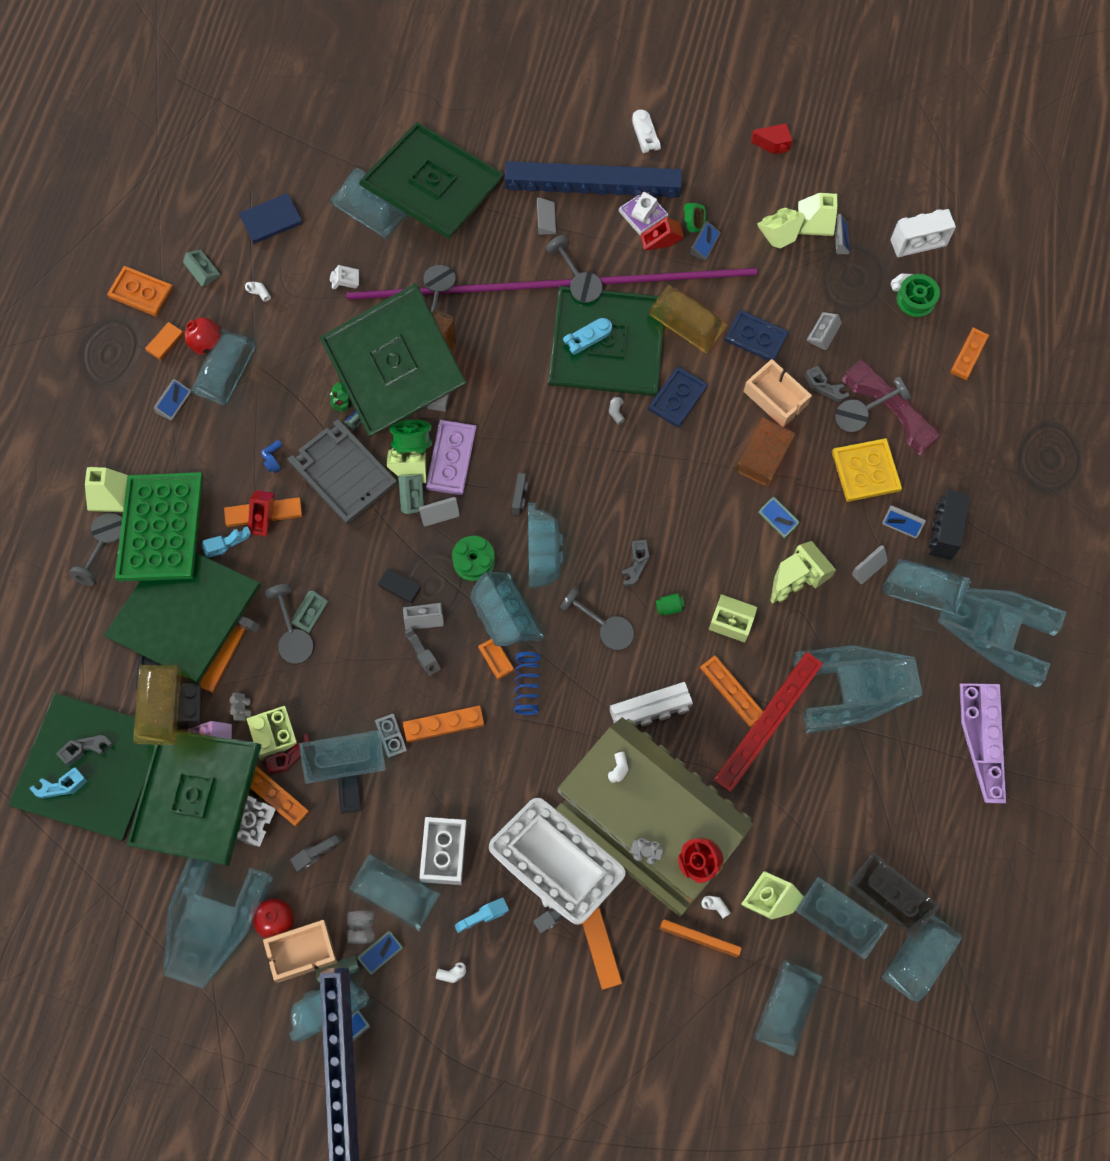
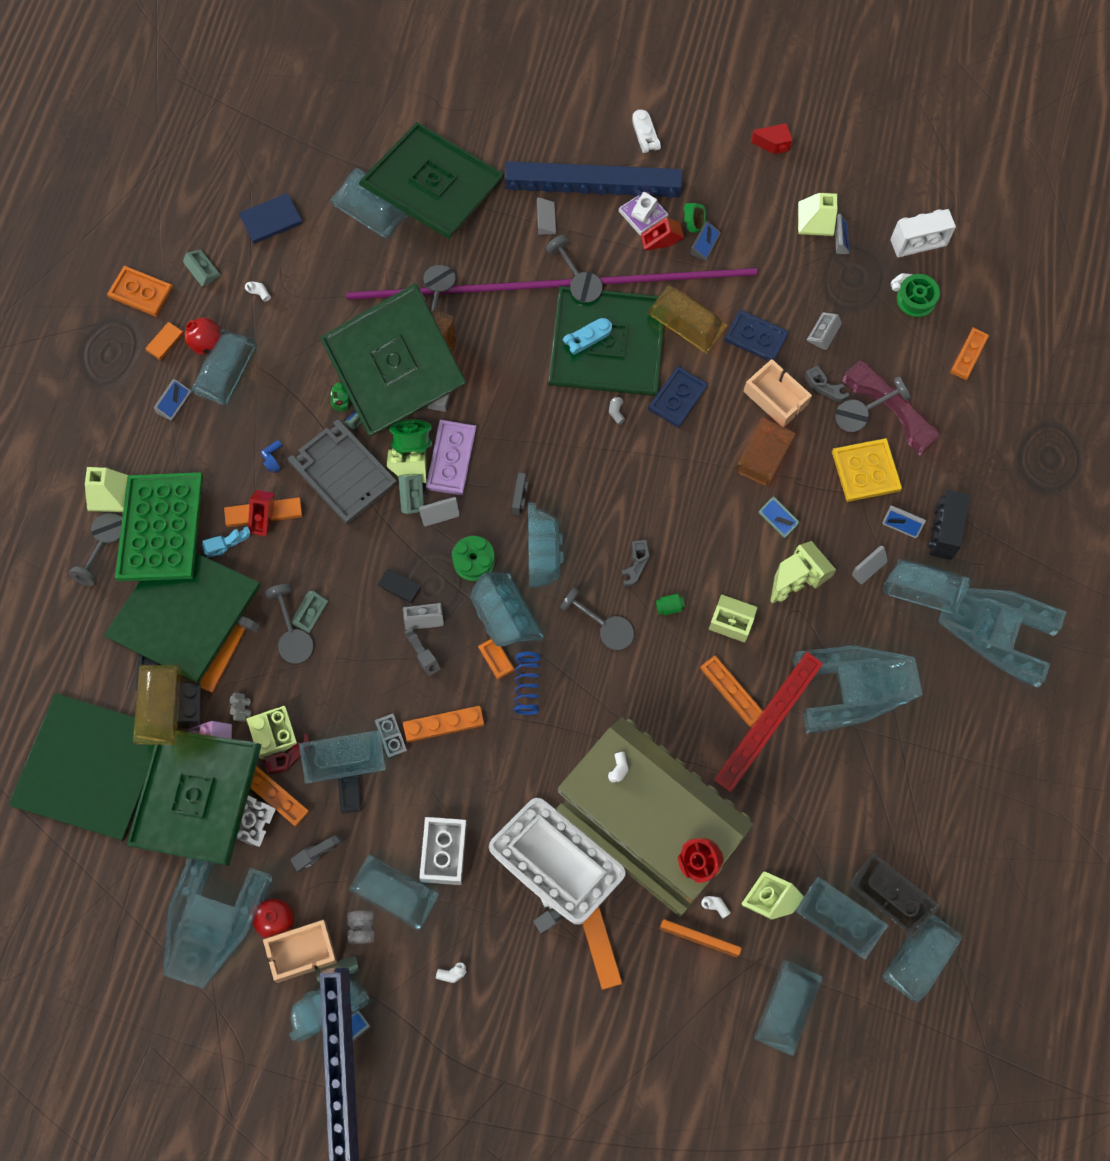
(57, 789): medium azure piece -> none
(91, 743): dark grey piece -> none
(344, 276): white bracket -> none
(380, 952): slope -> none
(487, 913): medium azure piece -> none
(645, 848): light grey piece -> none
(653, 705): white brick -> none
(782, 227): yellowish green slope -> none
(983, 732): lavender wedge -> none

